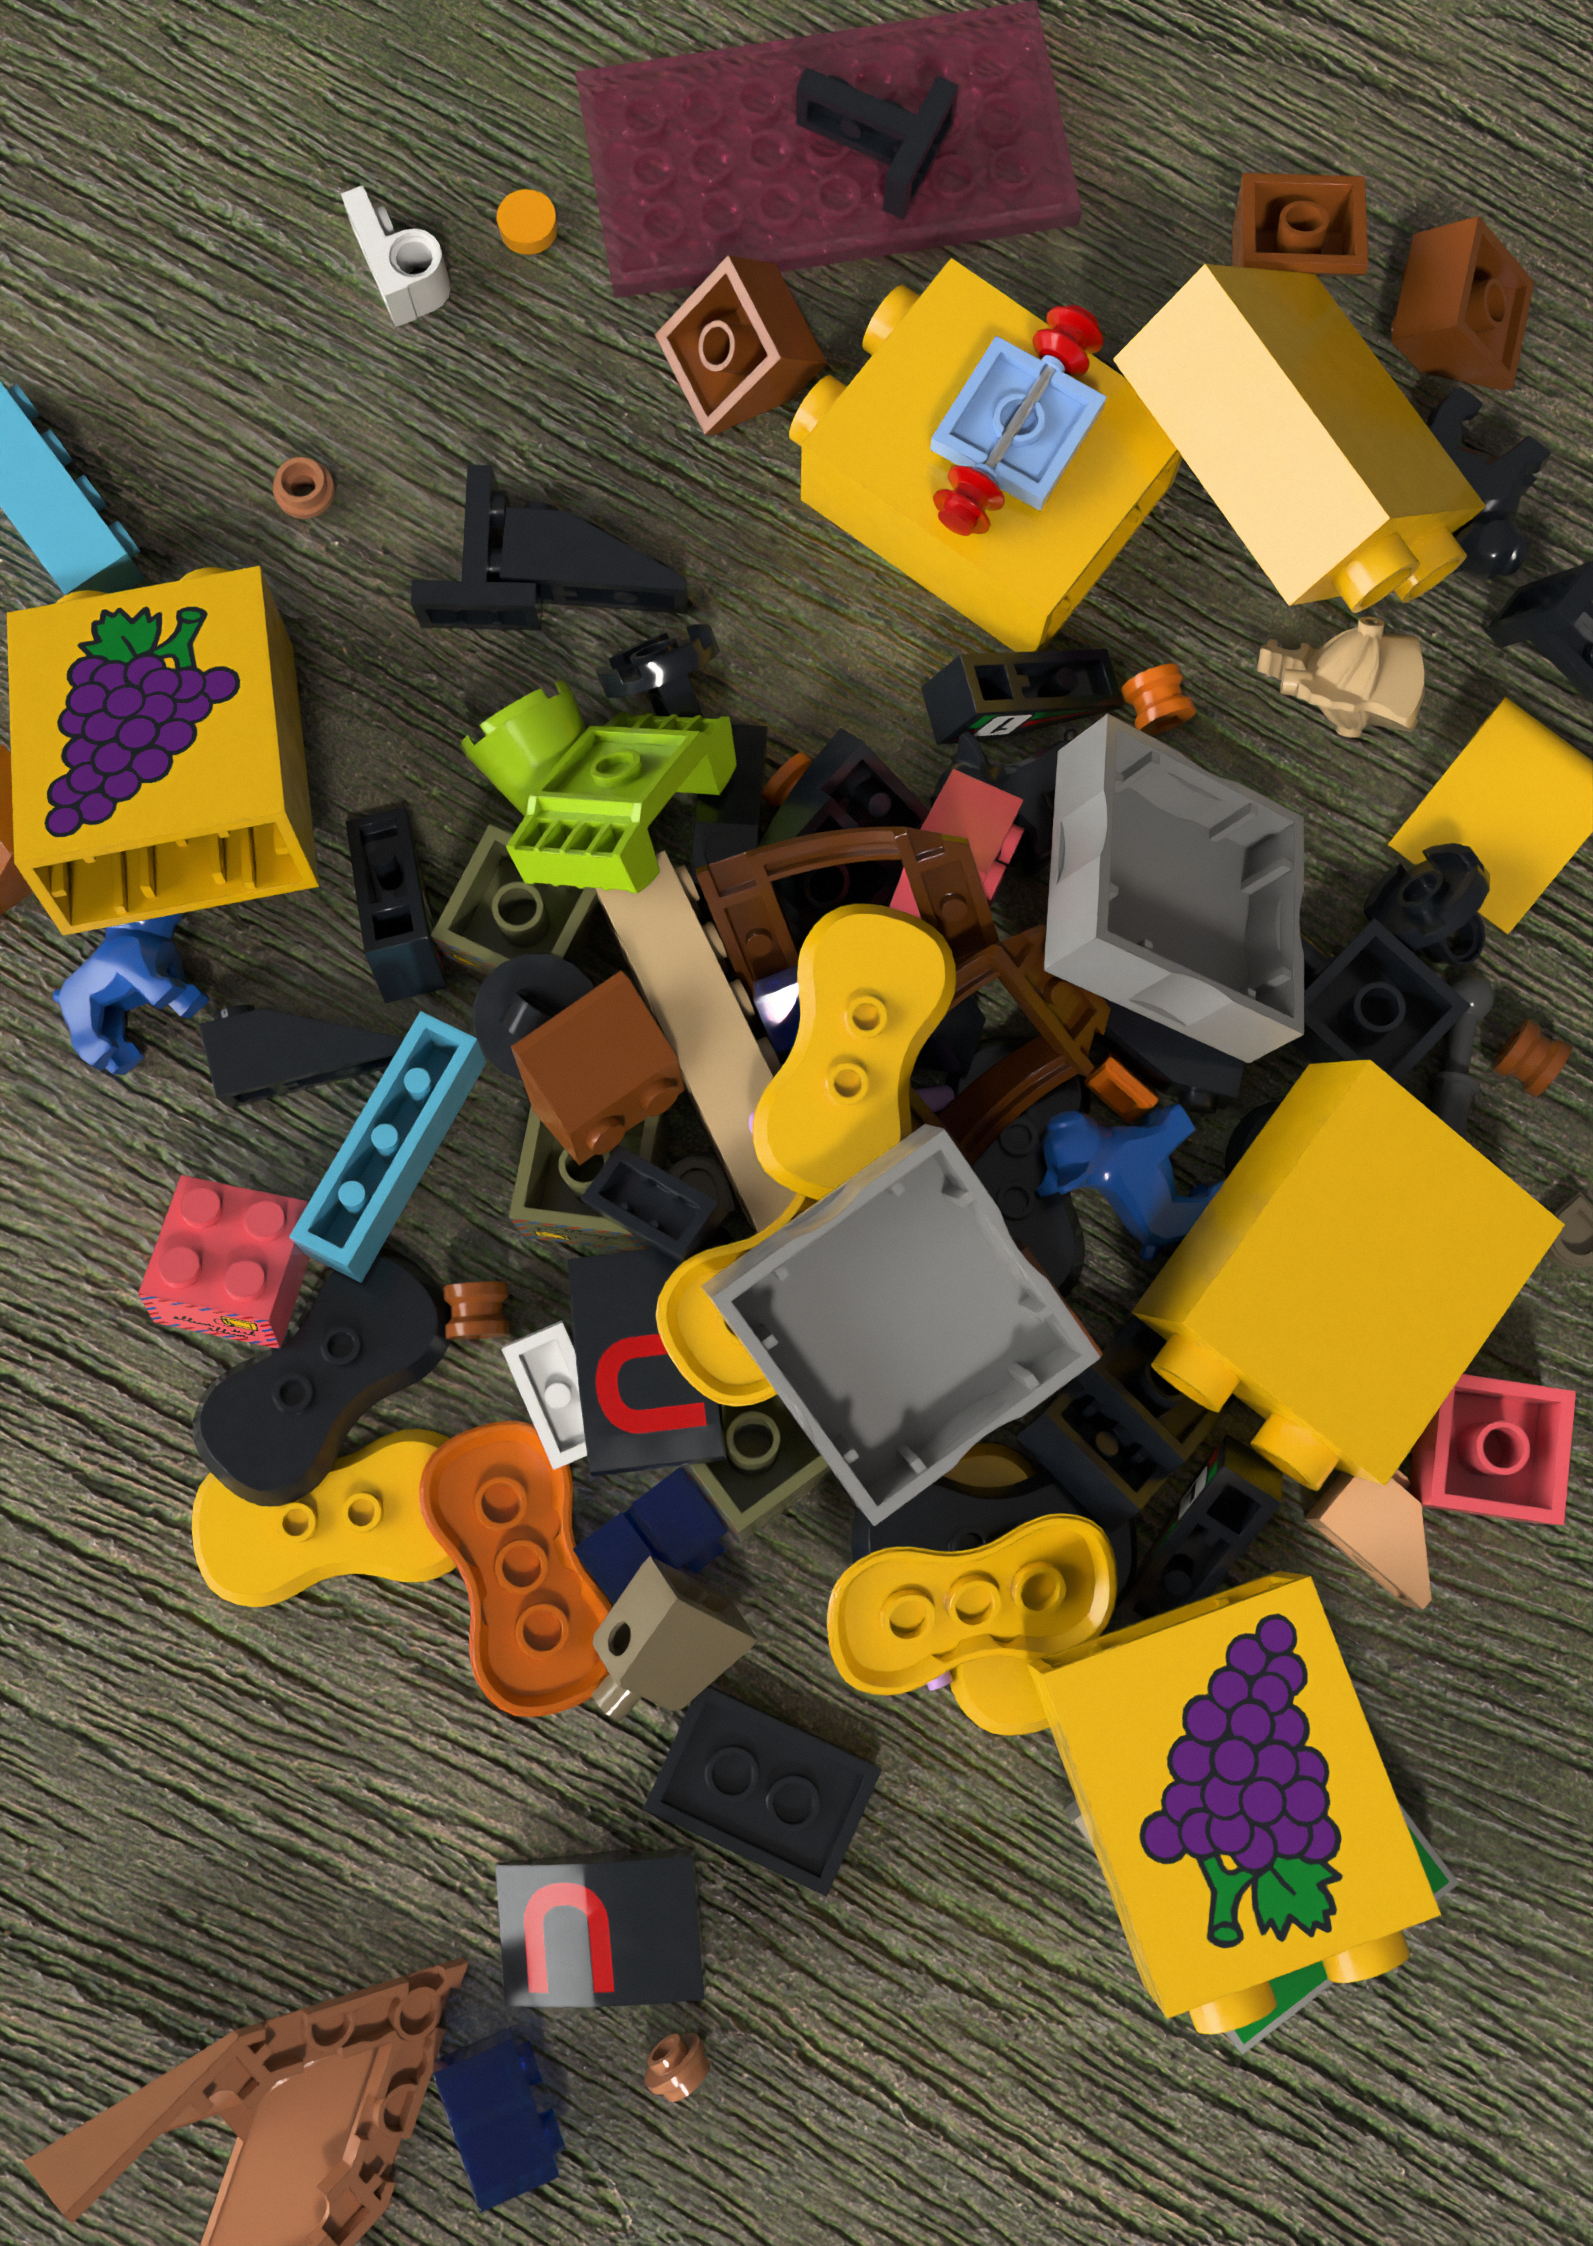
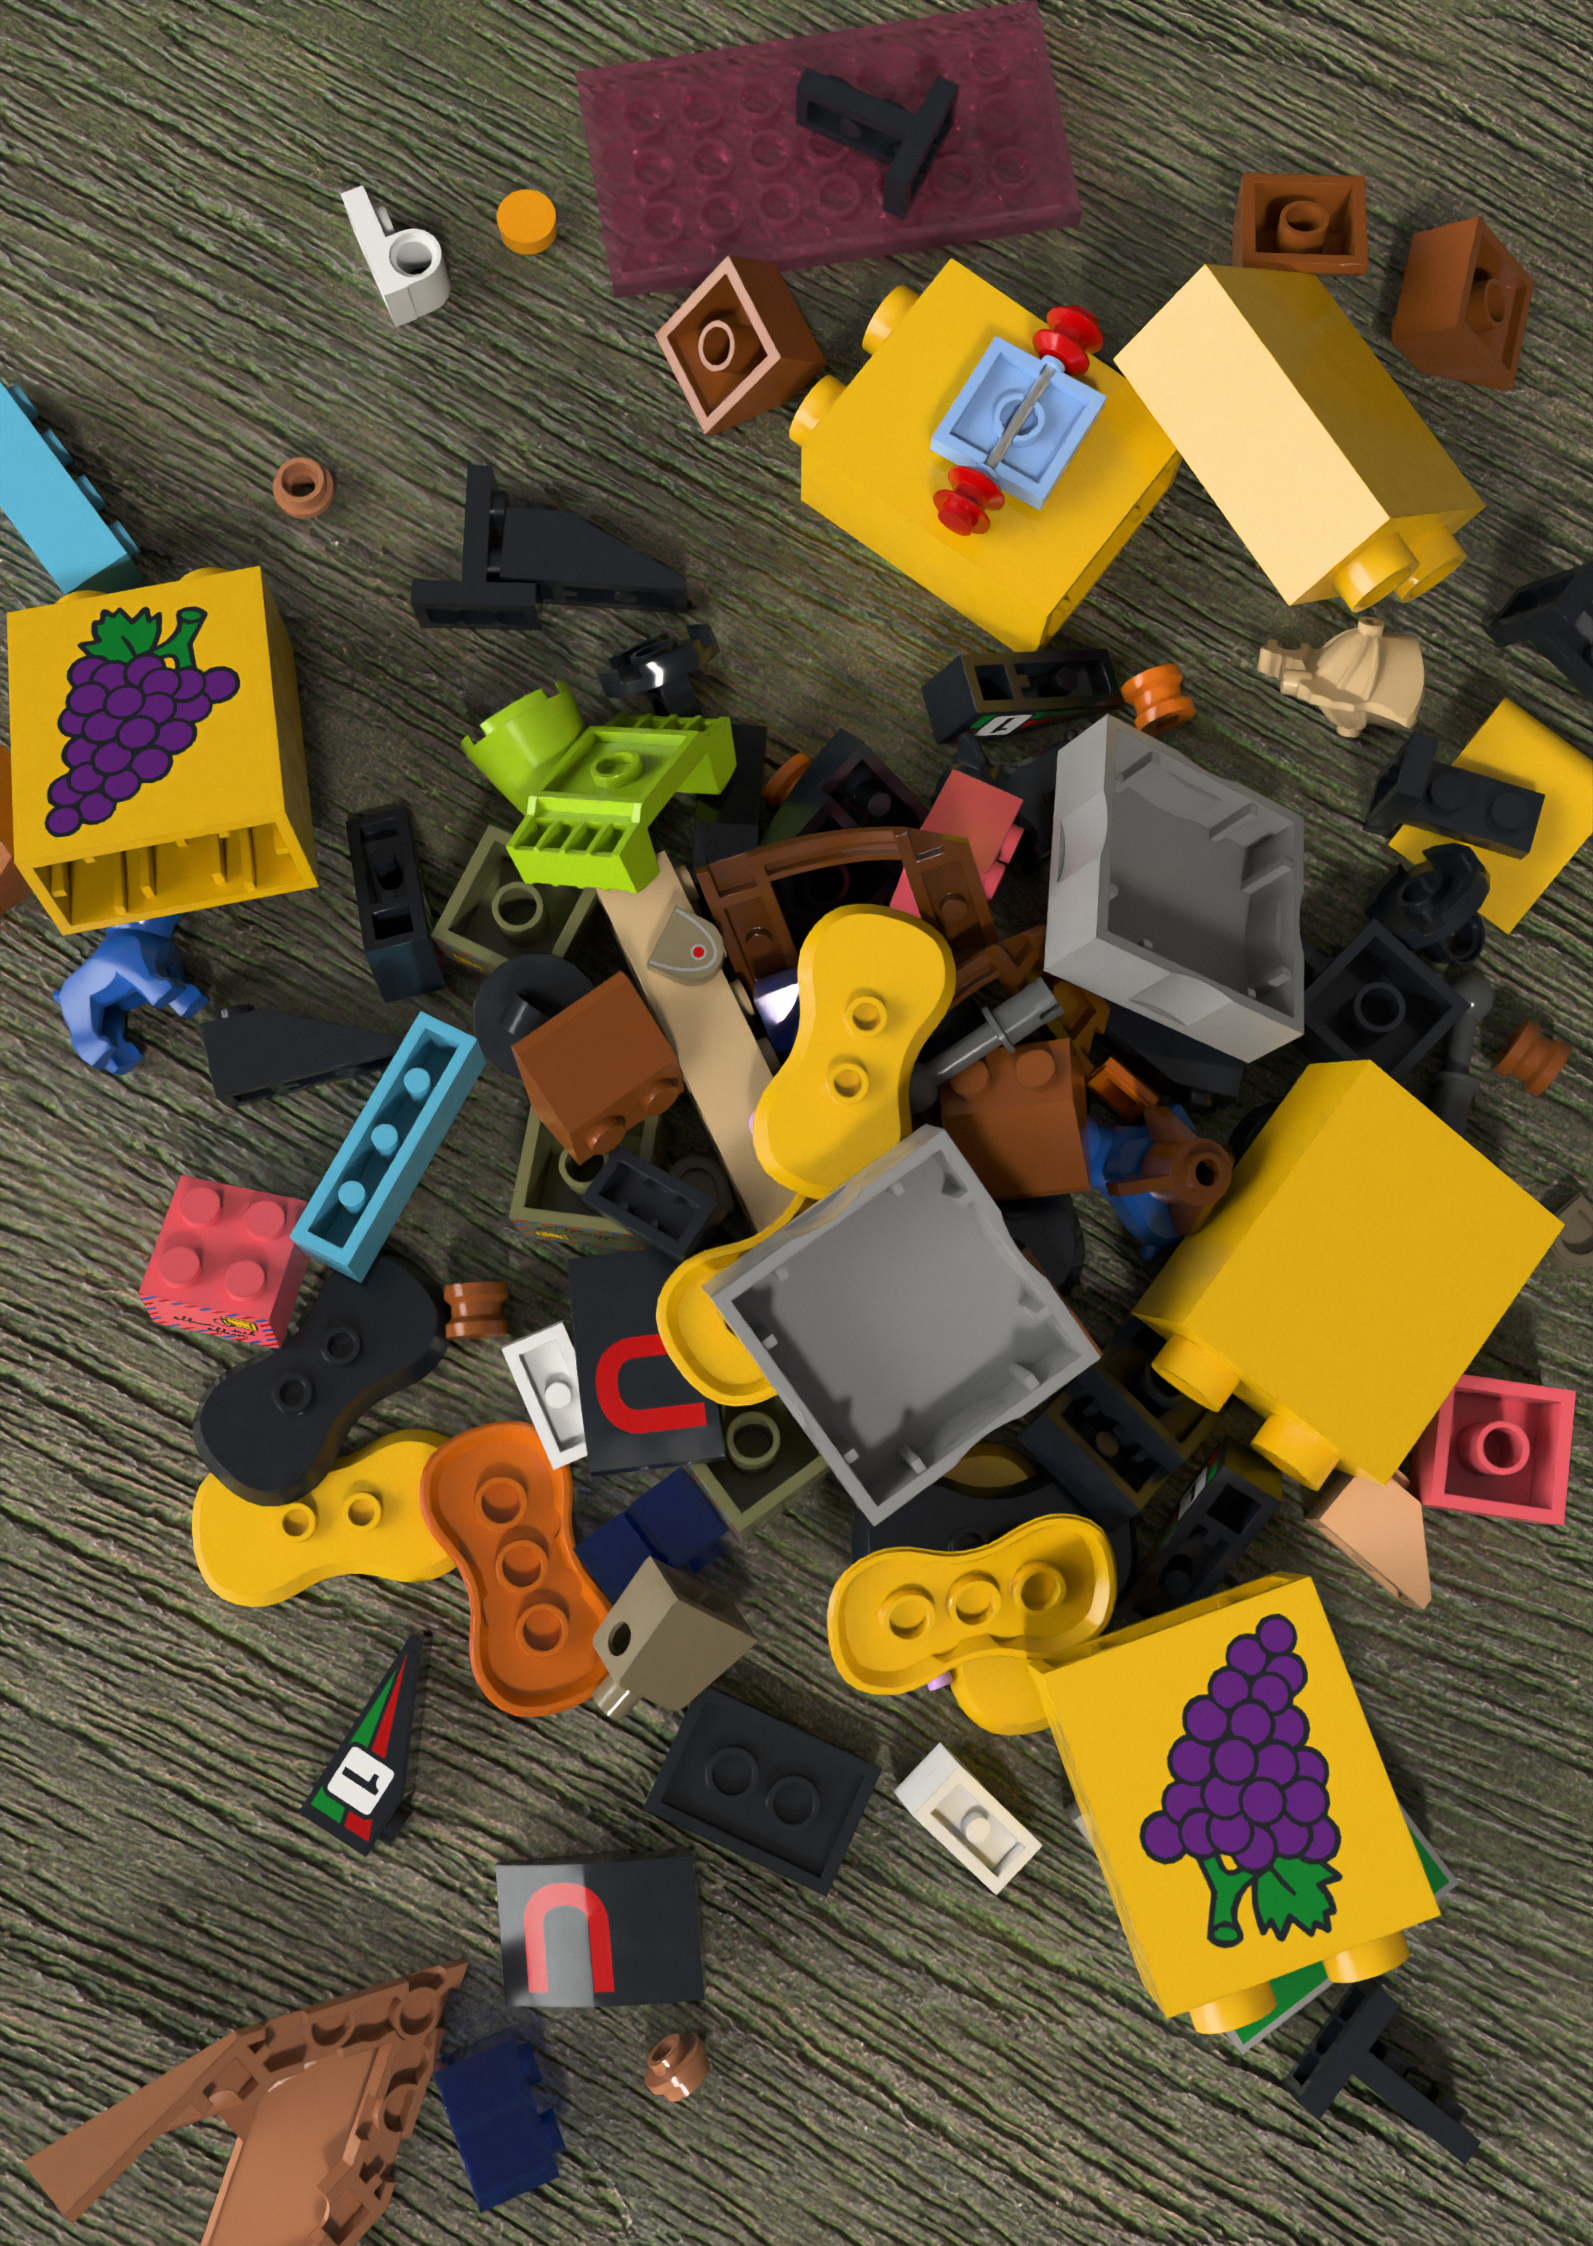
(377, 1763): none -> slope
(688, 950): none -> dark tan tile
(967, 1818): none -> white plate
(1004, 1026): none -> dark grey pin
(1022, 1120): none -> dark orange slope
(1179, 1171): none -> reddish brown brick
(1344, 2050): none -> black bracket
(1452, 802): none -> black bracket
(1491, 537): black animal -> none

